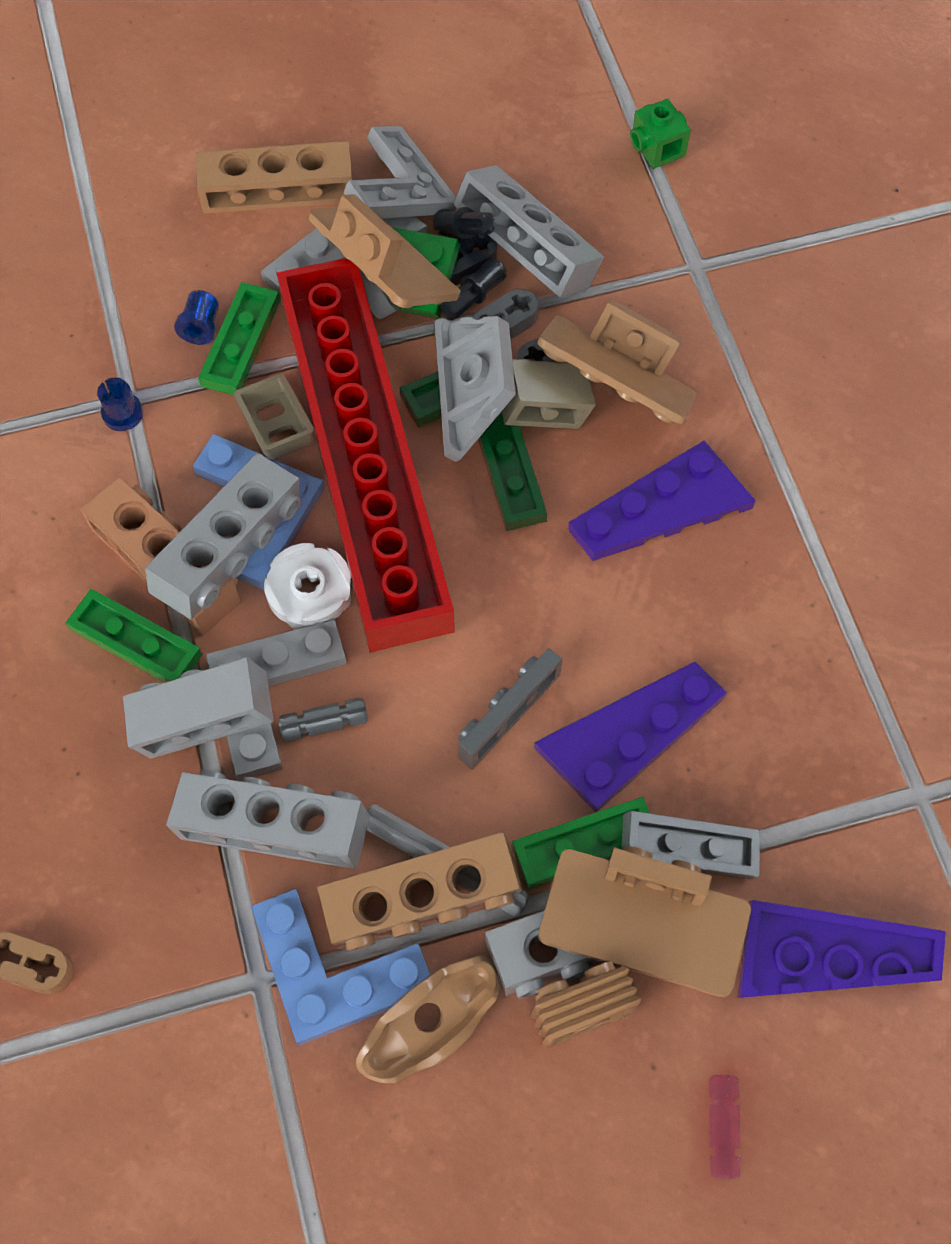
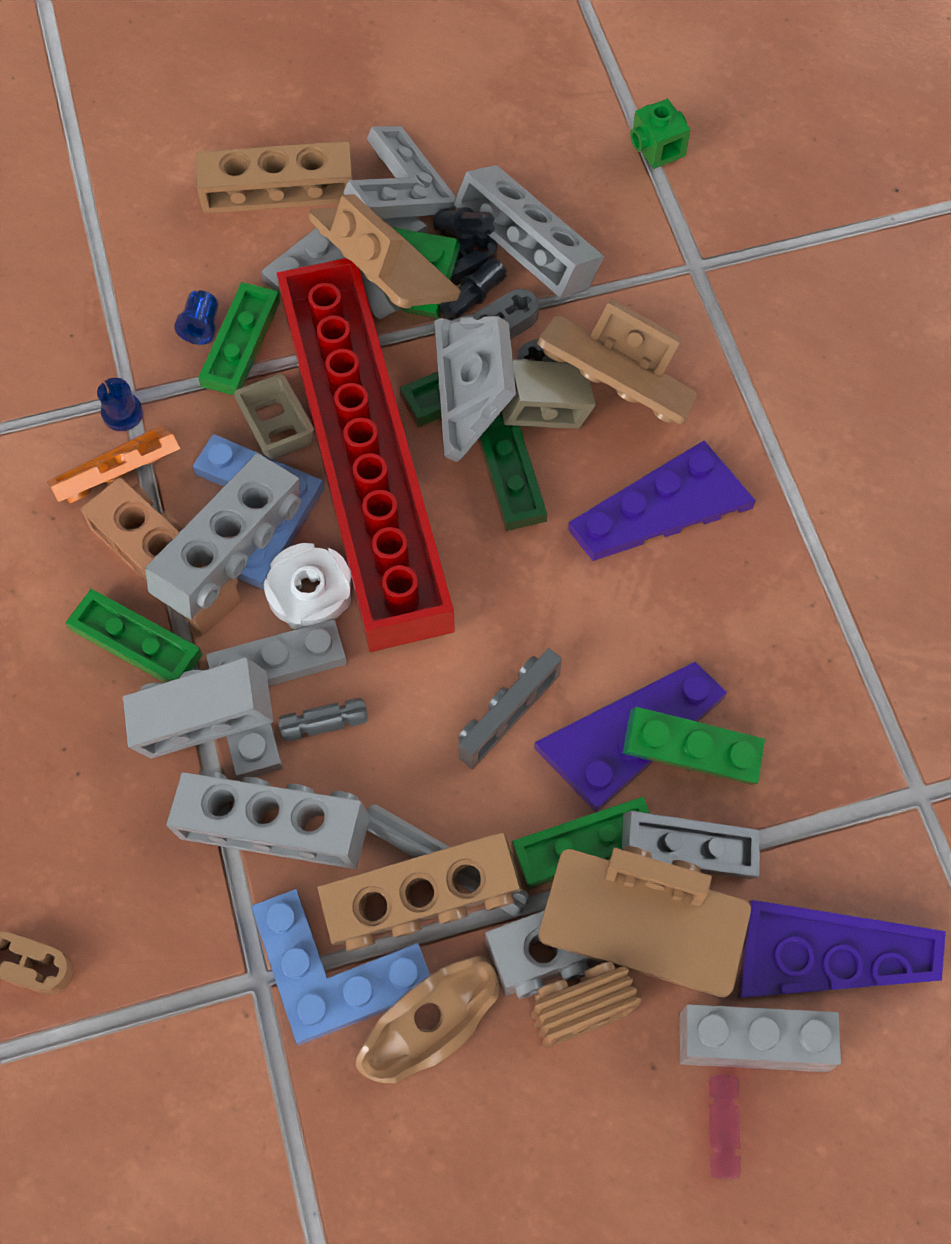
(113, 463): none -> orange wing
(694, 746): none -> green plate
(759, 1038): none -> light grey brick

